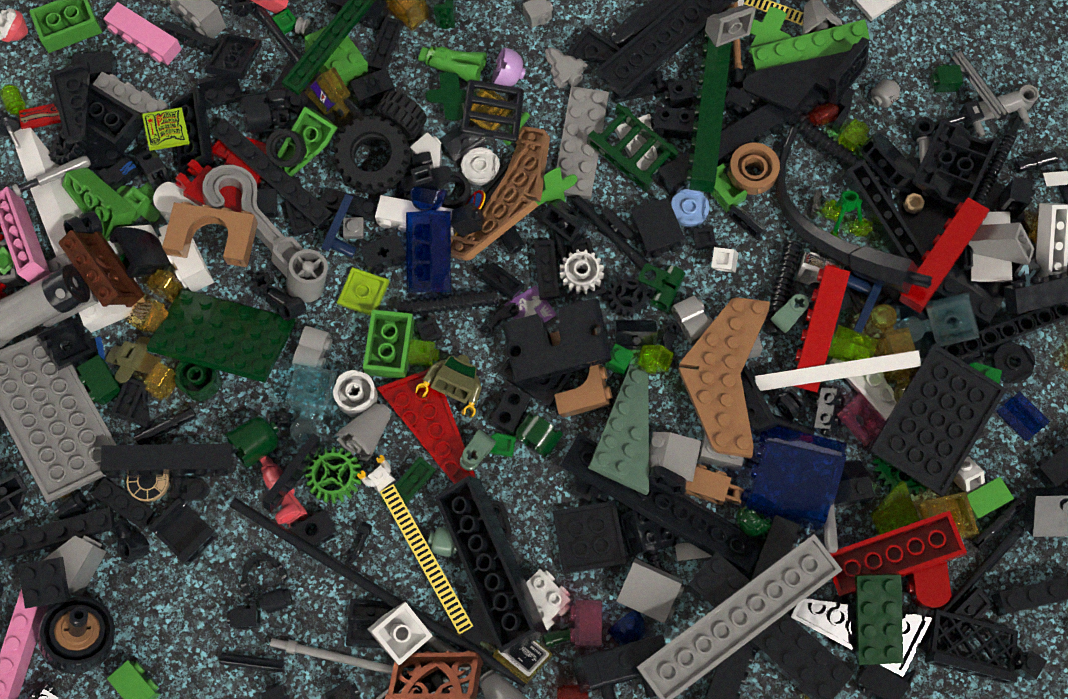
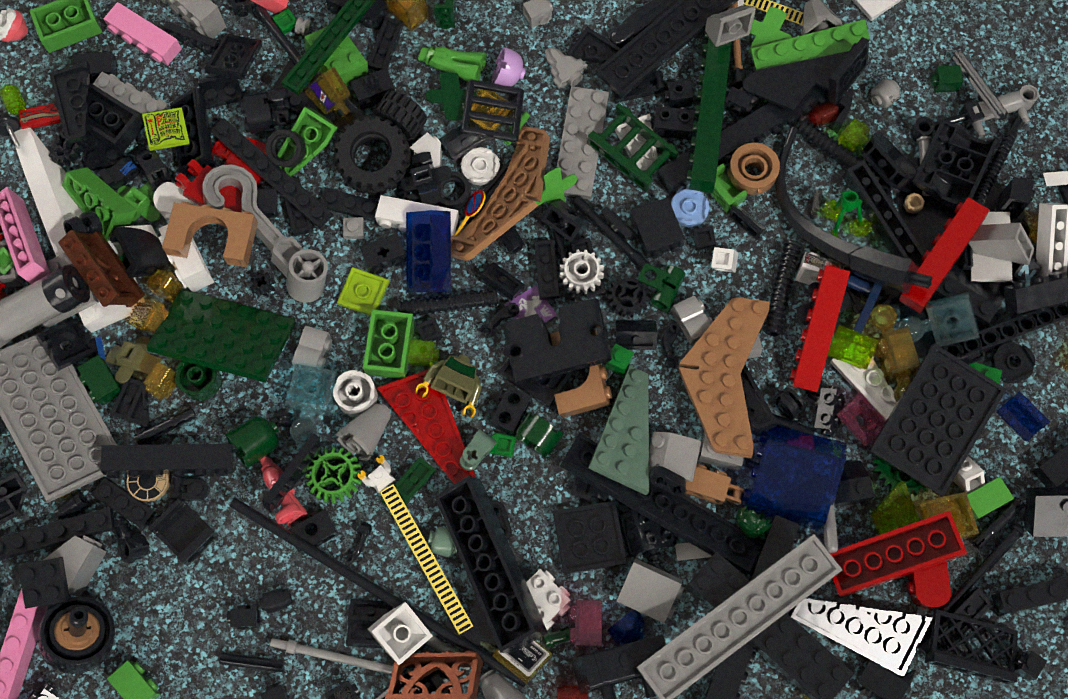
(56, 173): light grey piece -> none
(255, 560): black piece -> none
(287, 307): black piece -> none
(331, 240): dark blue piece -> none
(427, 199): clear blue helmet -> none
(467, 219): black brick -> none
(655, 358): clear neon green brick -> none
(789, 314): sand green piece -> none
(838, 370): white sticker -> none
(879, 619): dark green plate -> none
(1036, 162): black pin -> none

